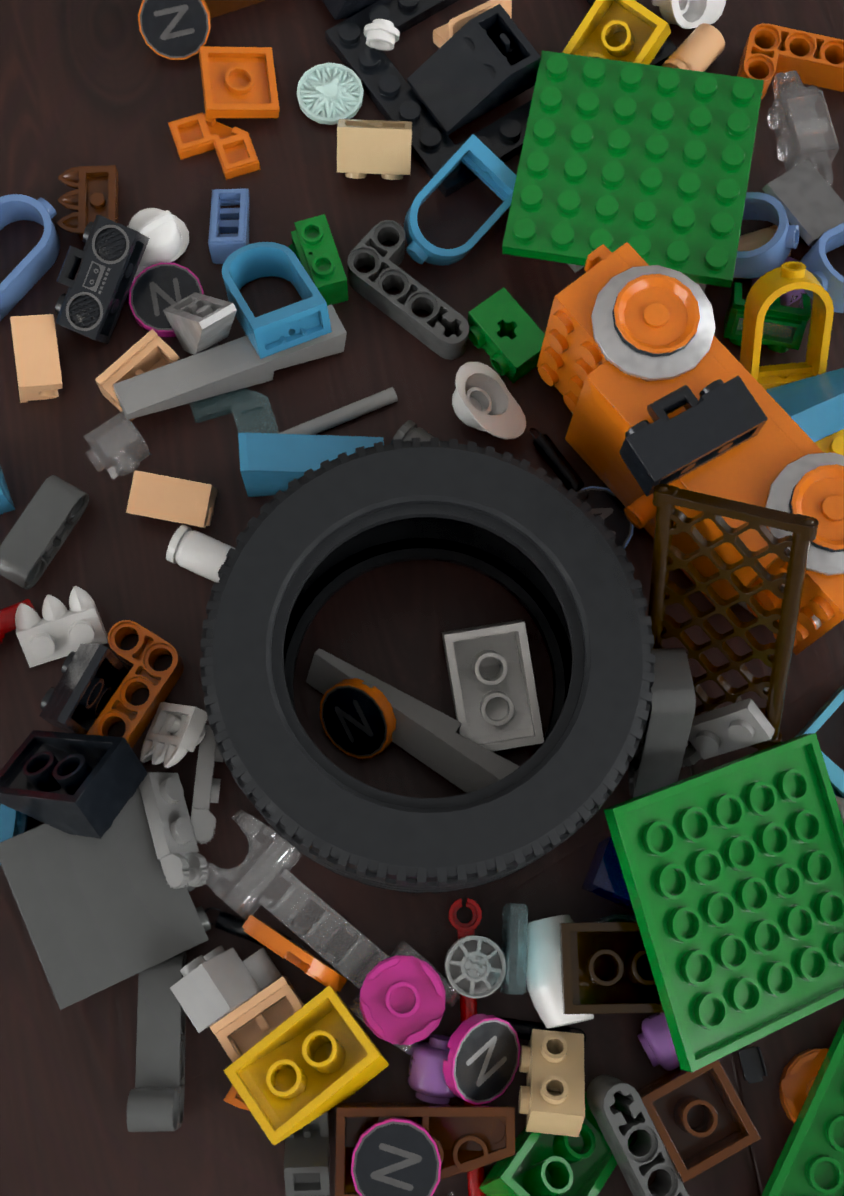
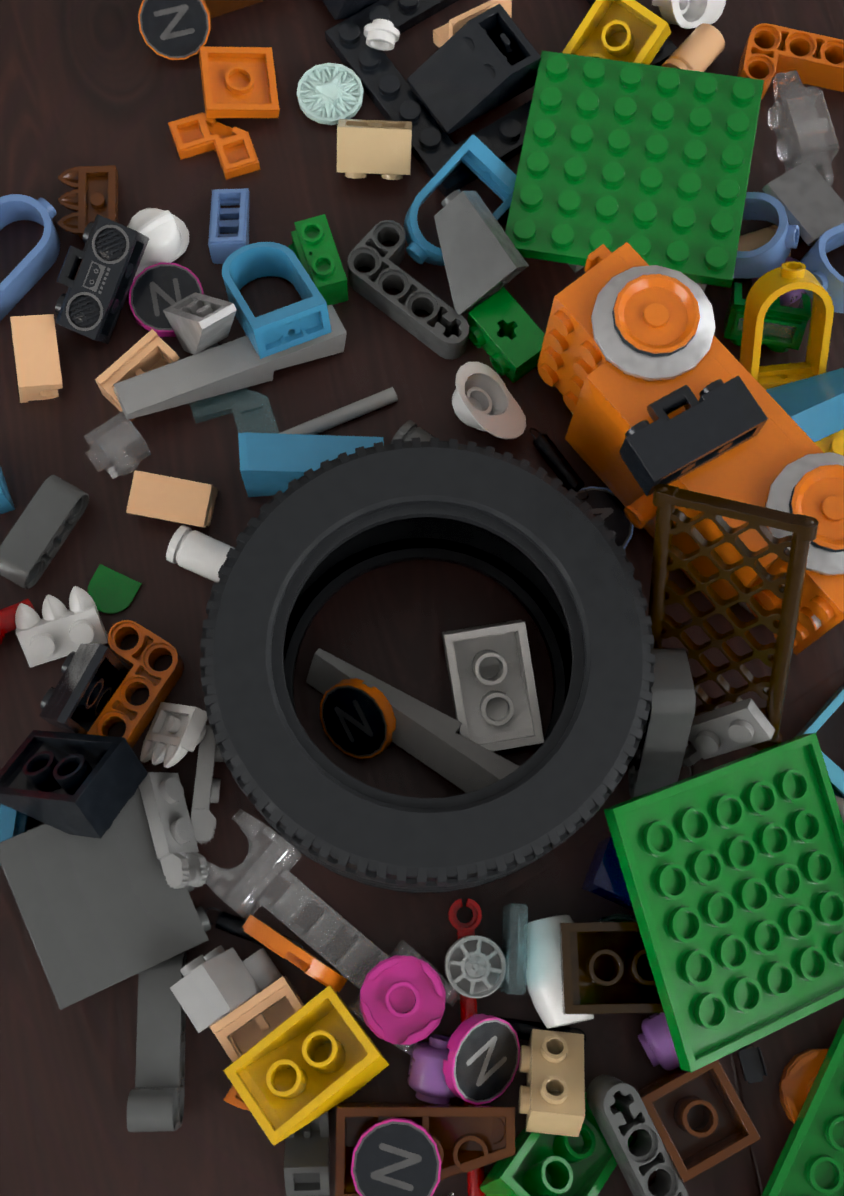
(112, 590): none -> green piece
(474, 250): none -> dark grey slope

